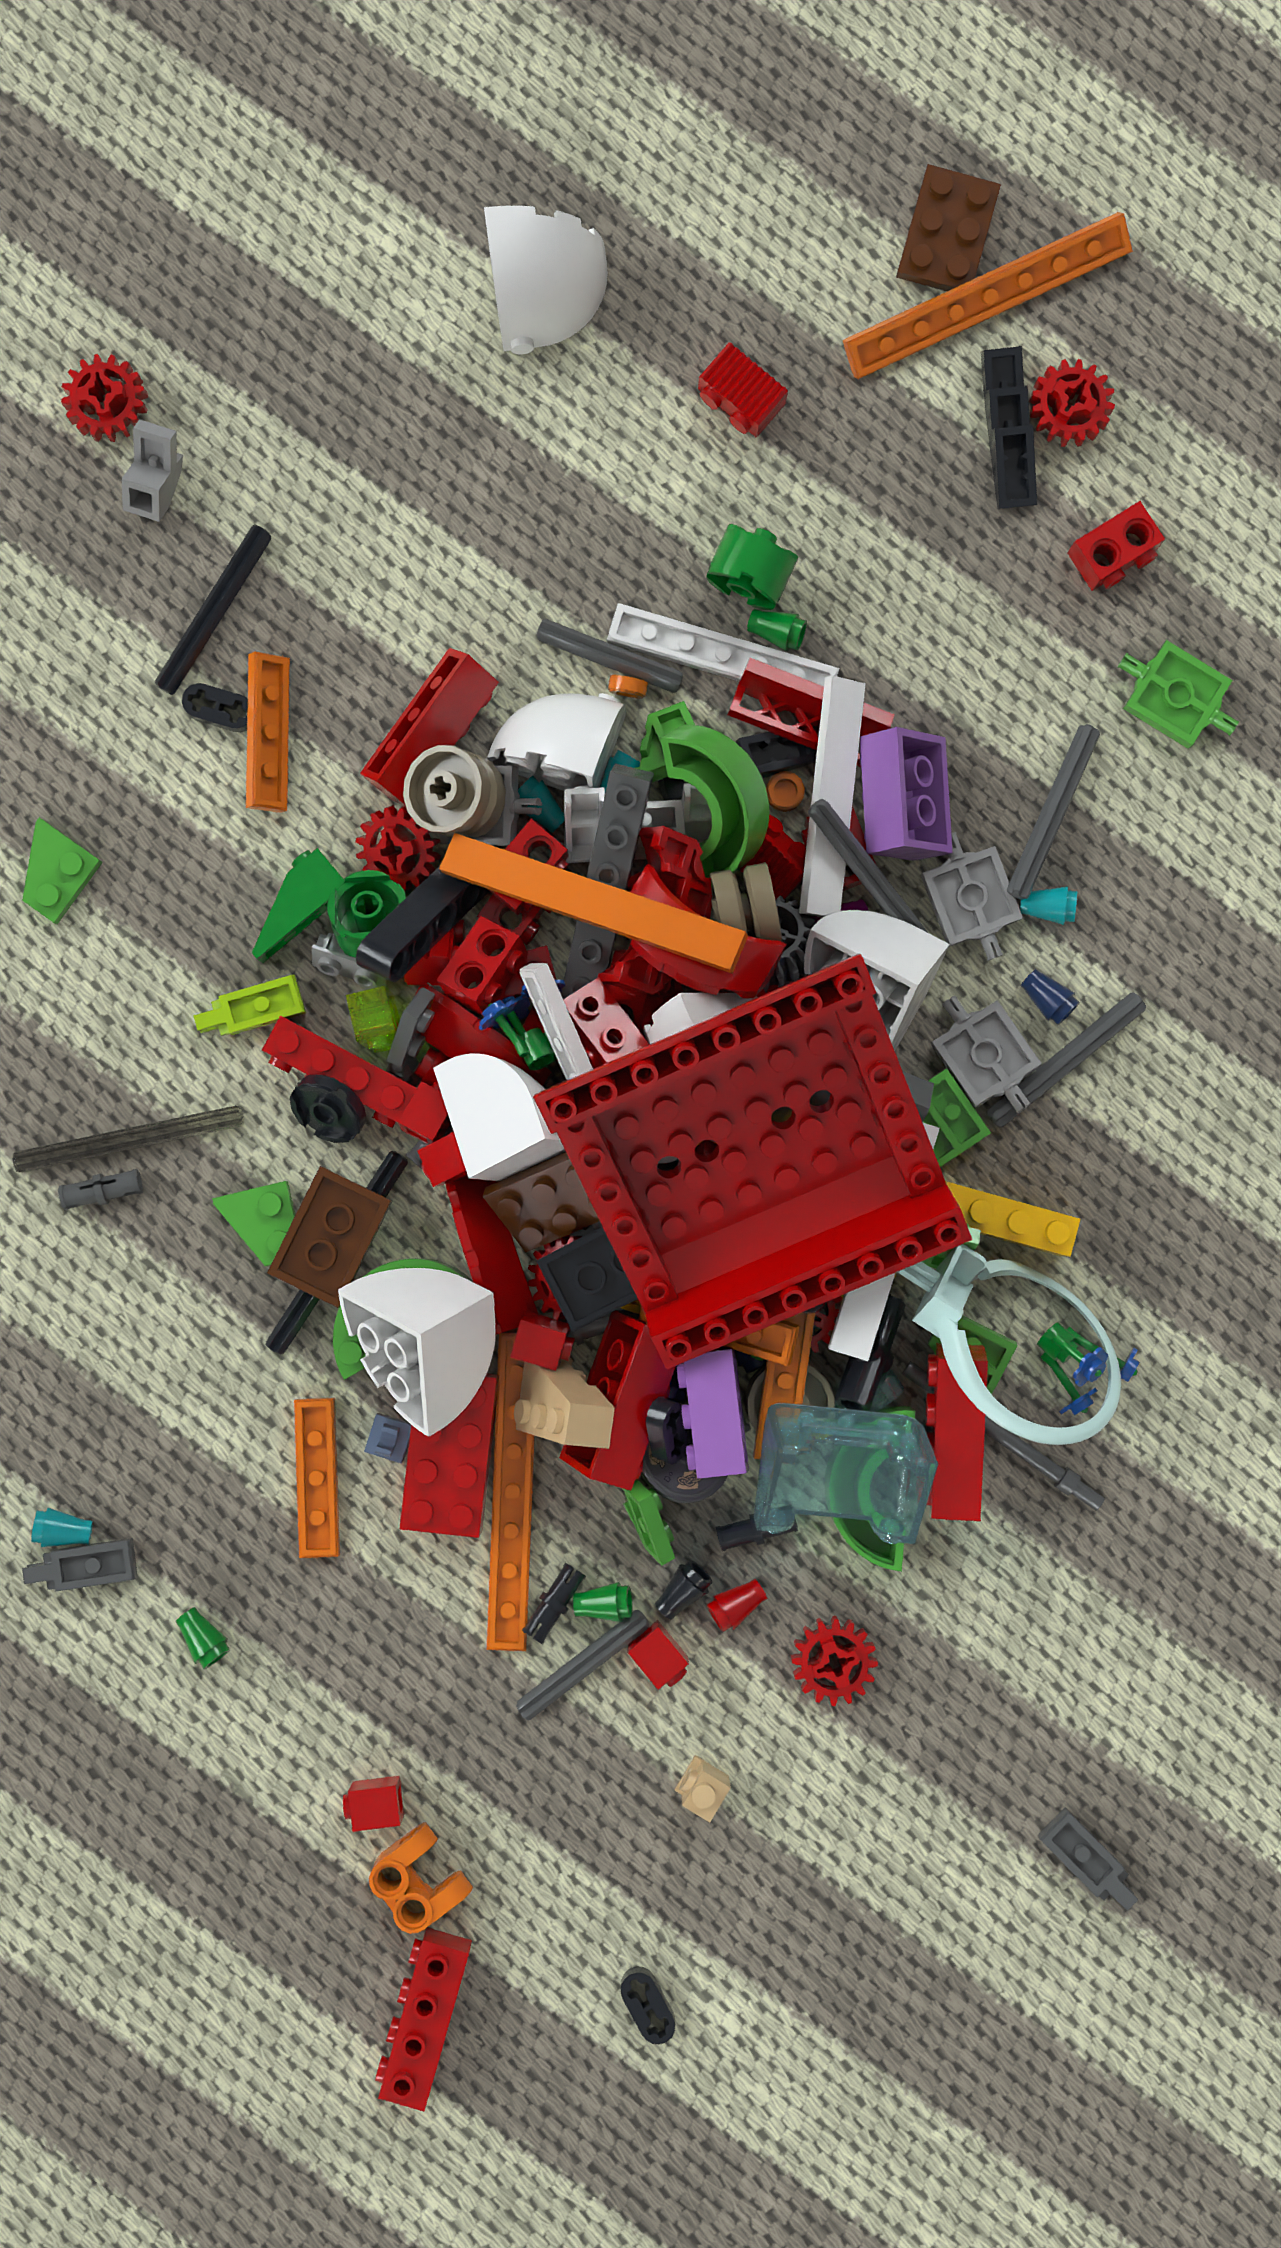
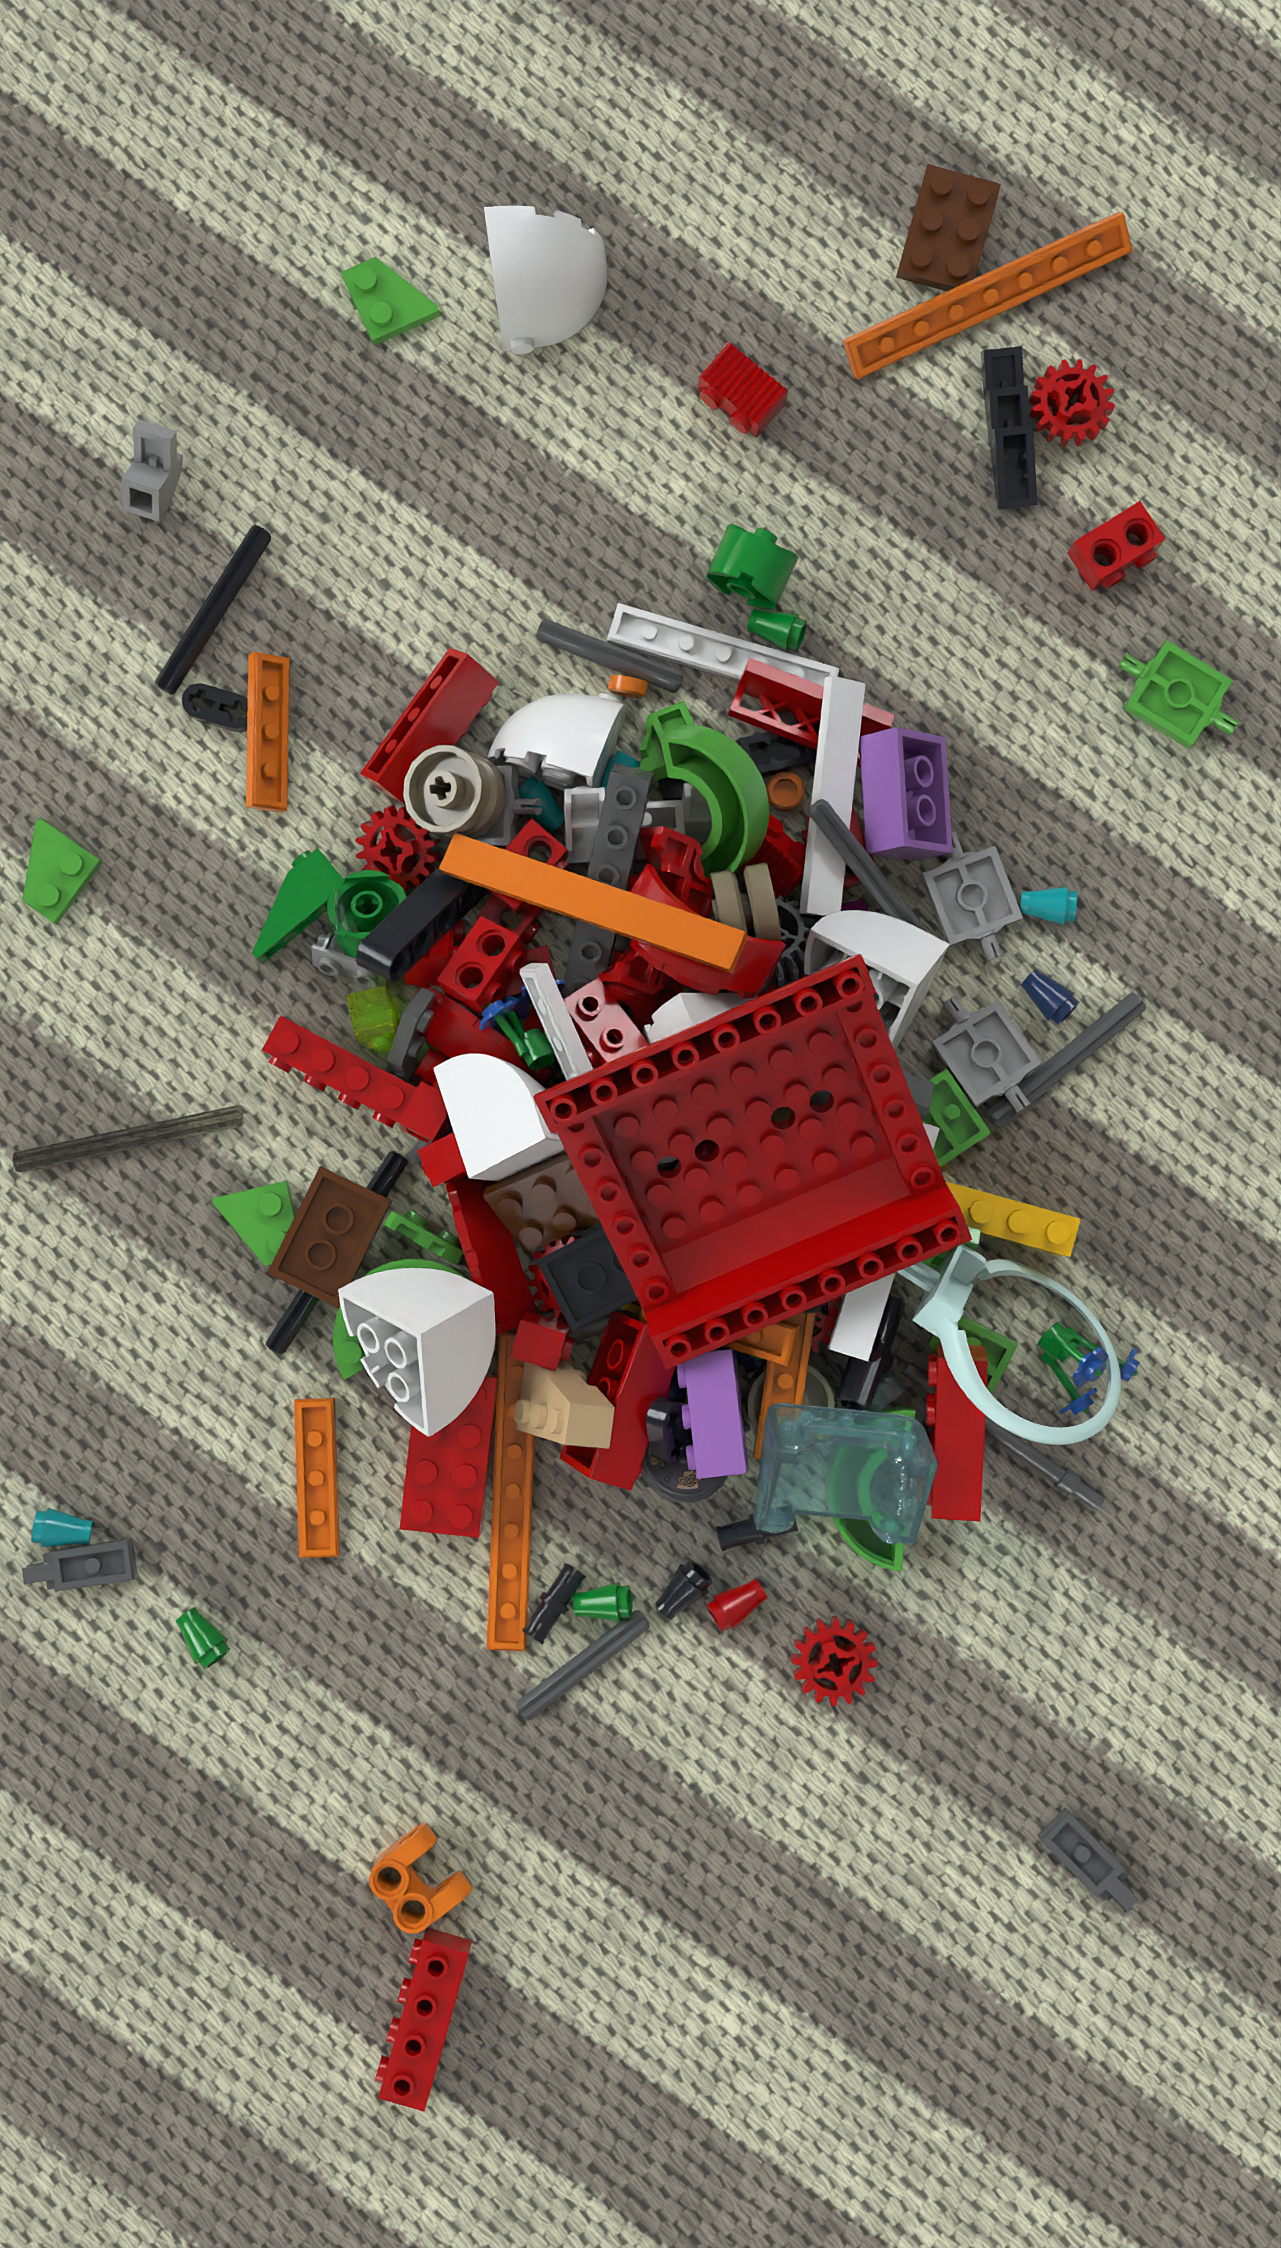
(100, 1189): dark grey pin -> none
(120, 402): red gear -> none
(253, 1007): lime hinge -> none
(328, 1108): black tile -> none
(374, 1803): red brick -> none
(386, 300): none -> bright green wing
(388, 1438): sand blue tile -> none
(414, 1226): none -> bright green wing
(640, 2010): black beam -> none
(643, 1510): bright green wing -> none
(659, 1656): red brick -> none
(703, 1788): tan brick -> none
(1053, 812): dark grey axle -> none

